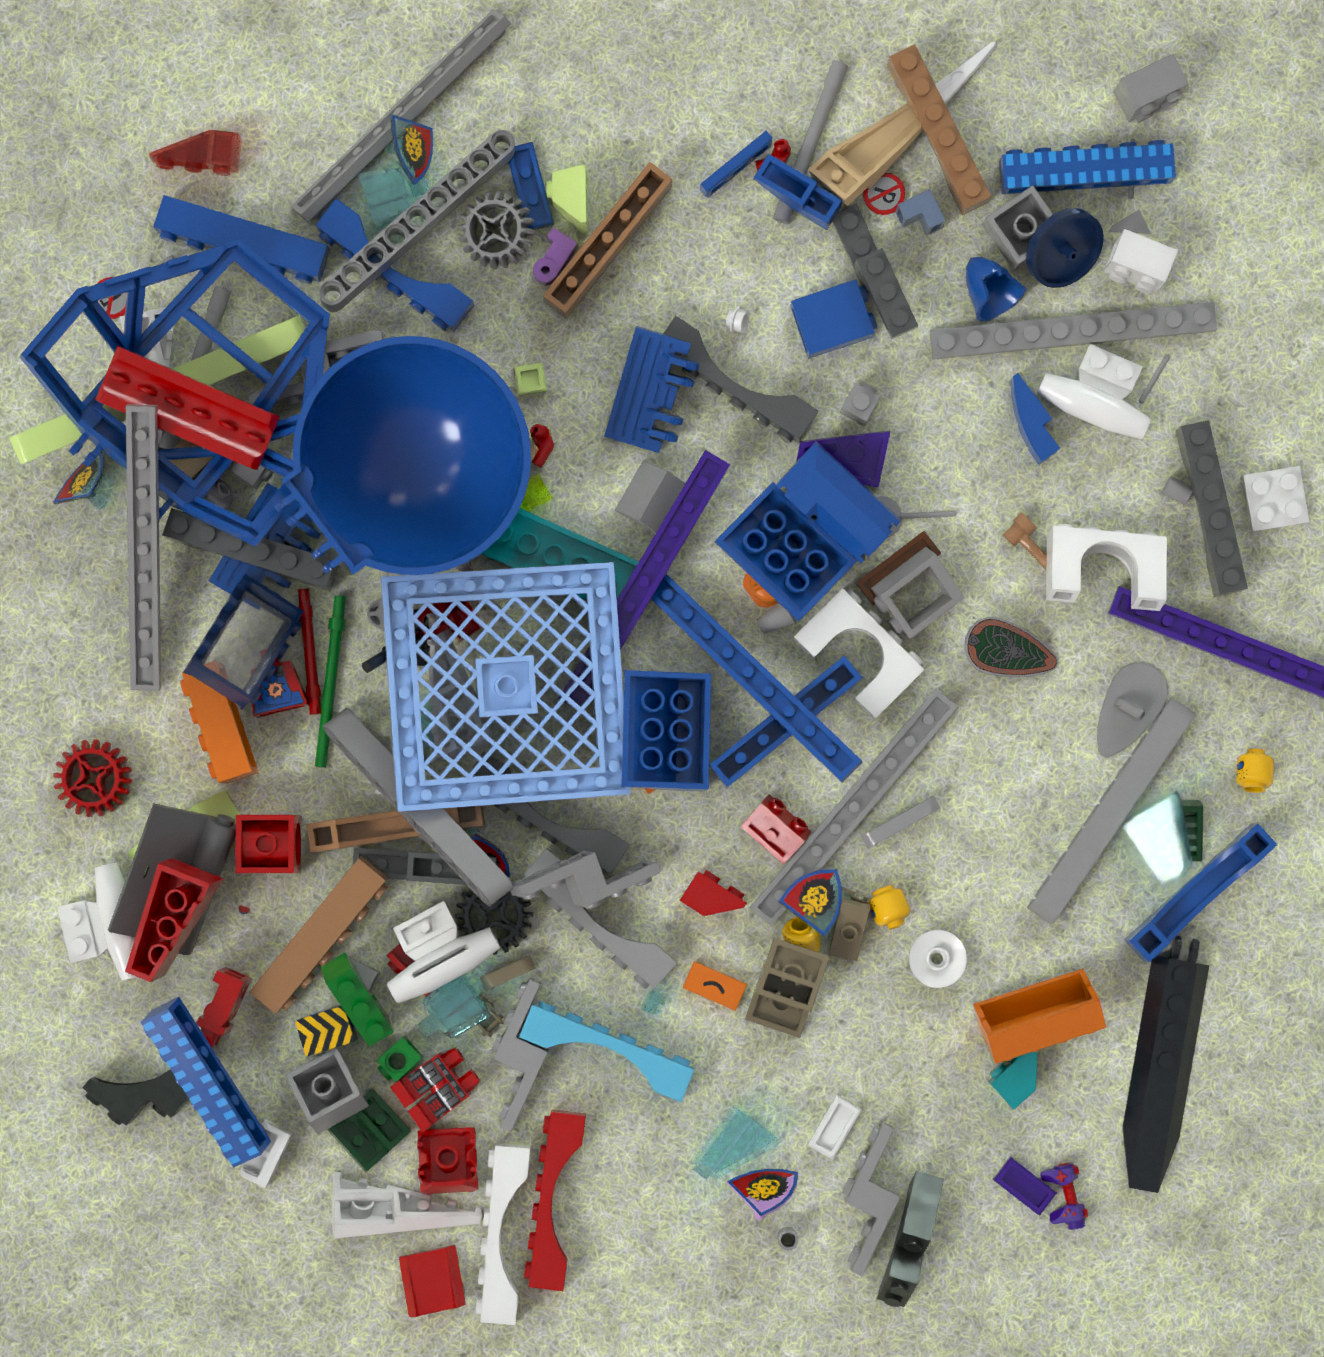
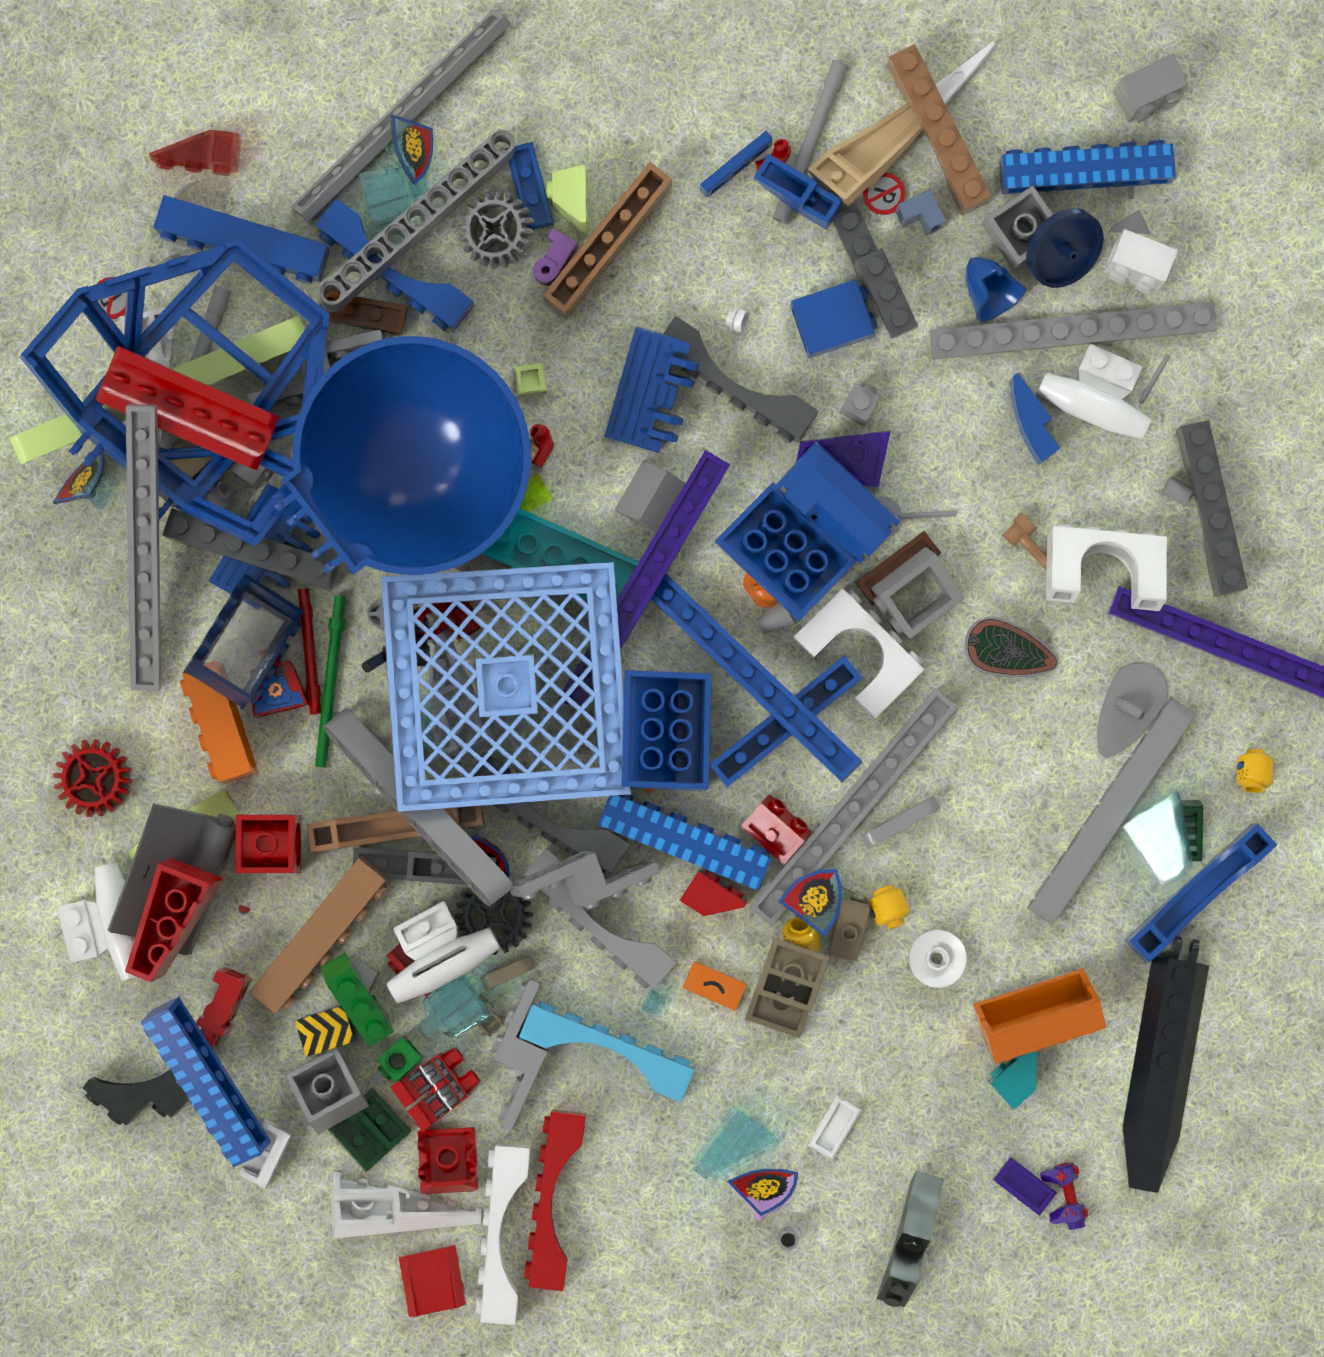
(369, 314): none -> reddish brown plate
(685, 841): none -> blue brick
(870, 1198): light grey bracket -> none
(1275, 499): white plate -> none

